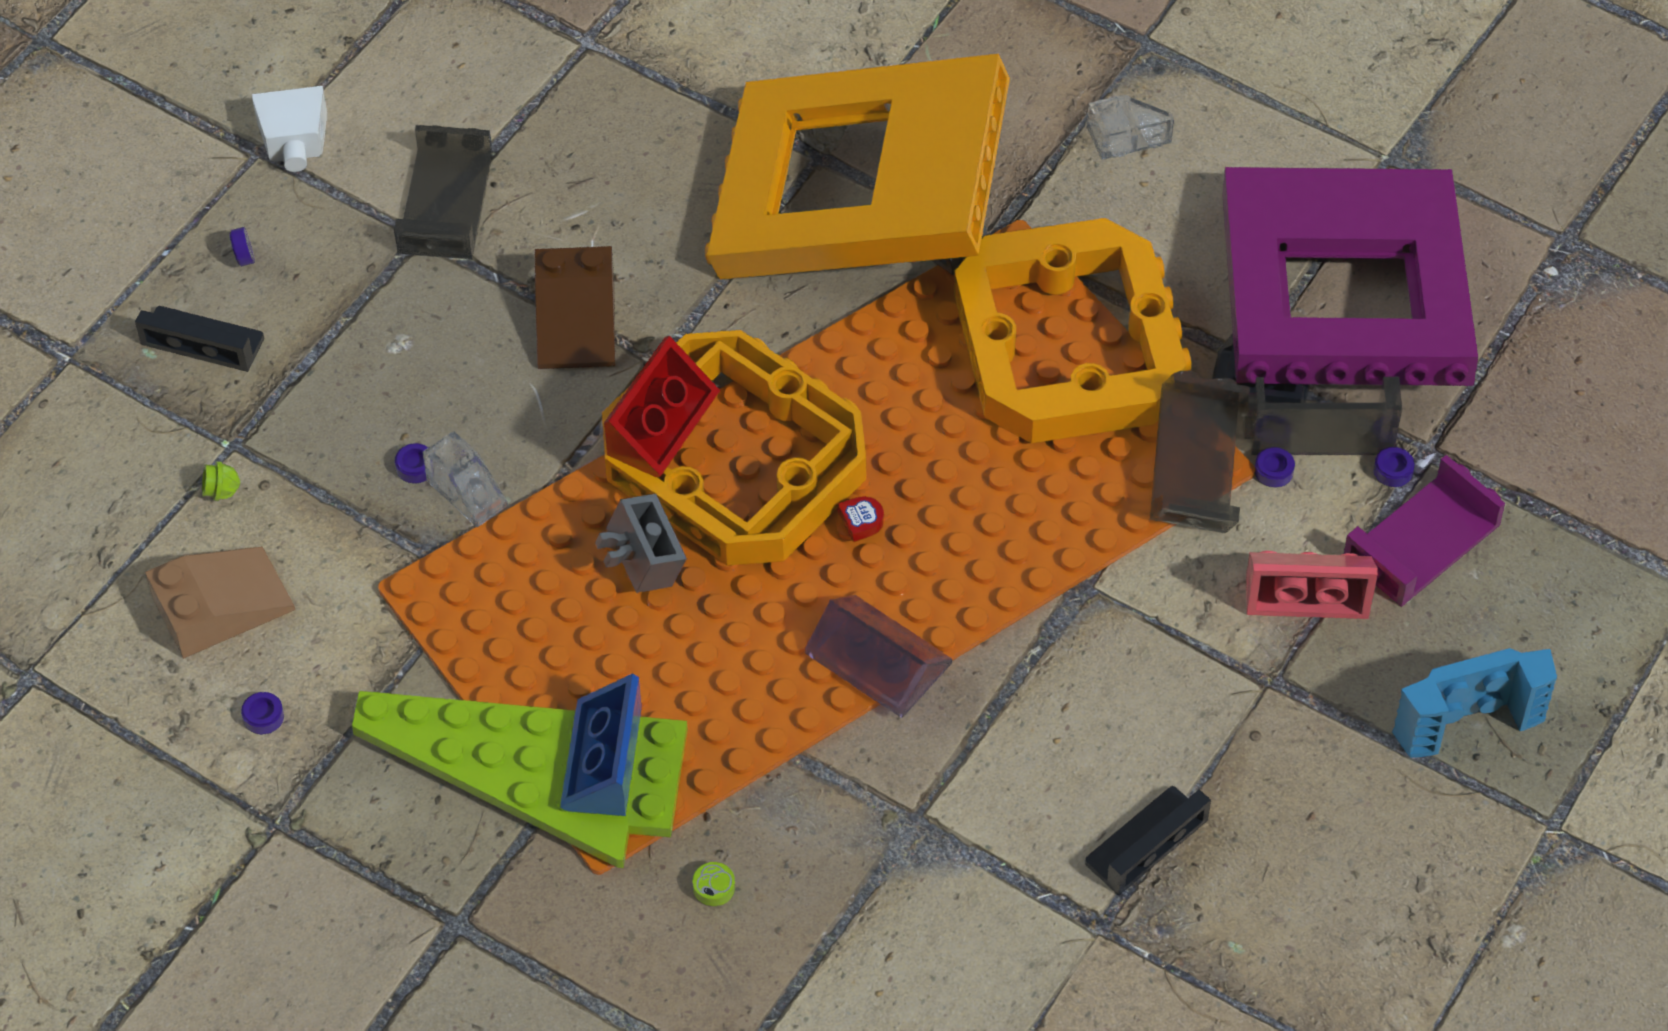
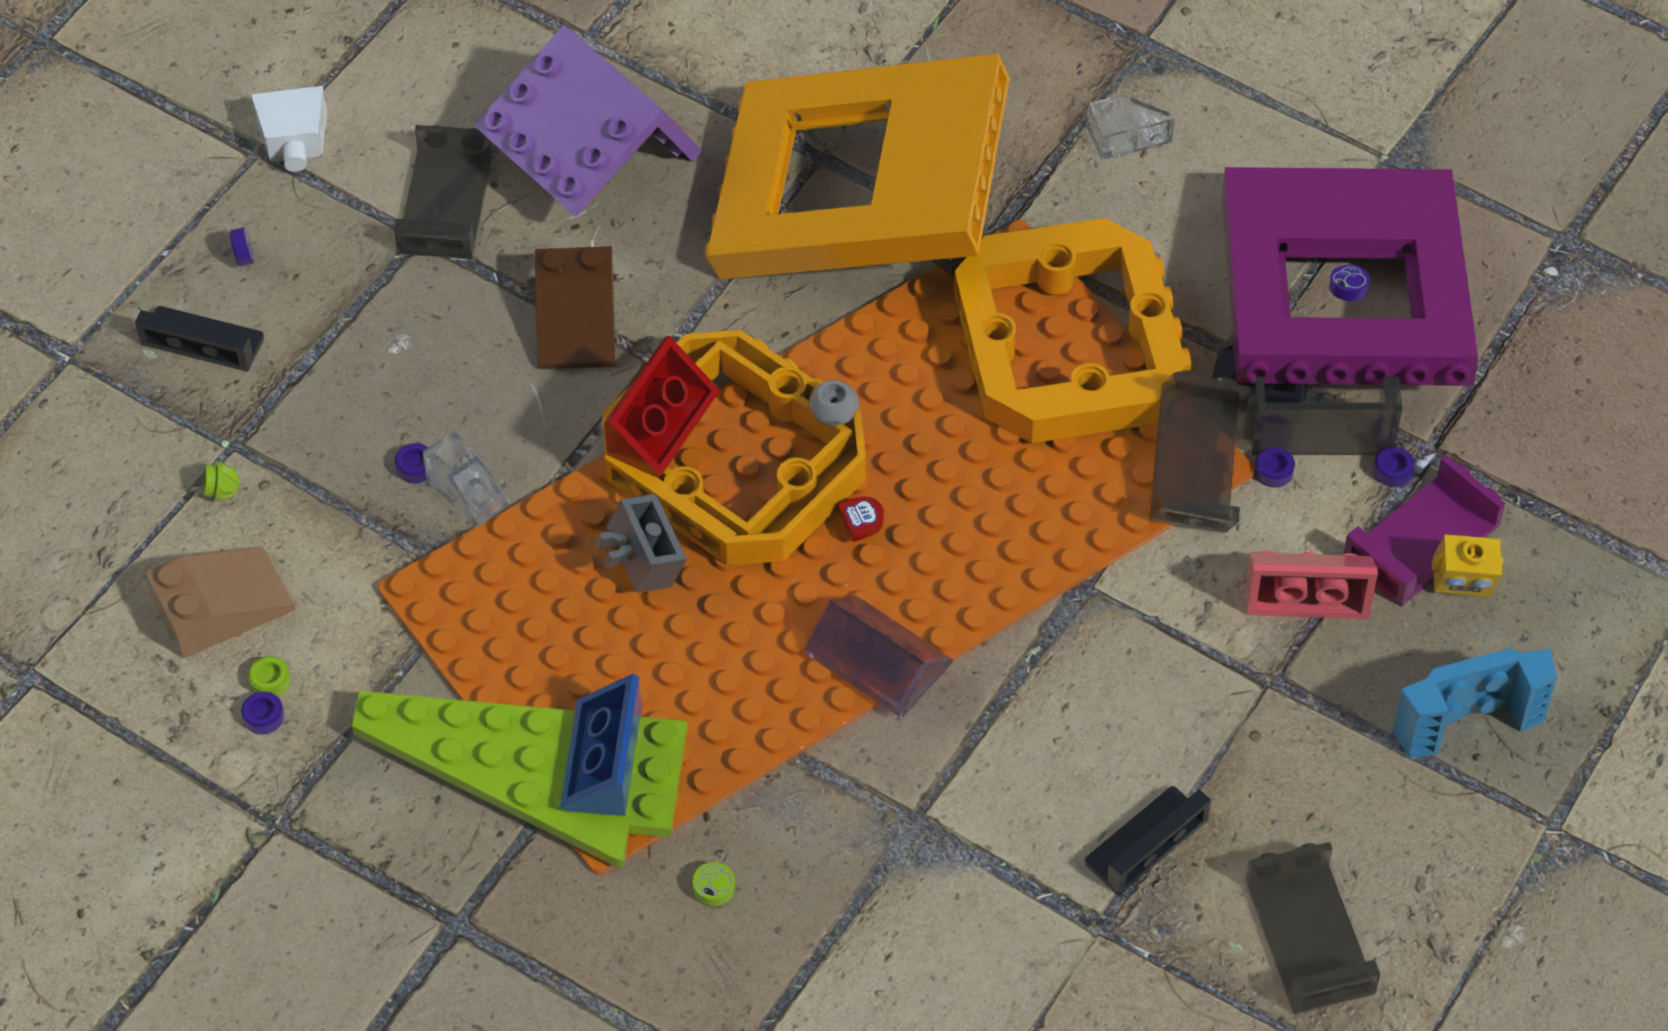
(269, 675): none -> lime tile
(576, 121): none -> medium lavender bracket
(833, 413): none -> light grey plate
(1309, 928): none -> clear smoke panel
(1349, 282): none -> dark purple tile
(1467, 565): none -> yellow head

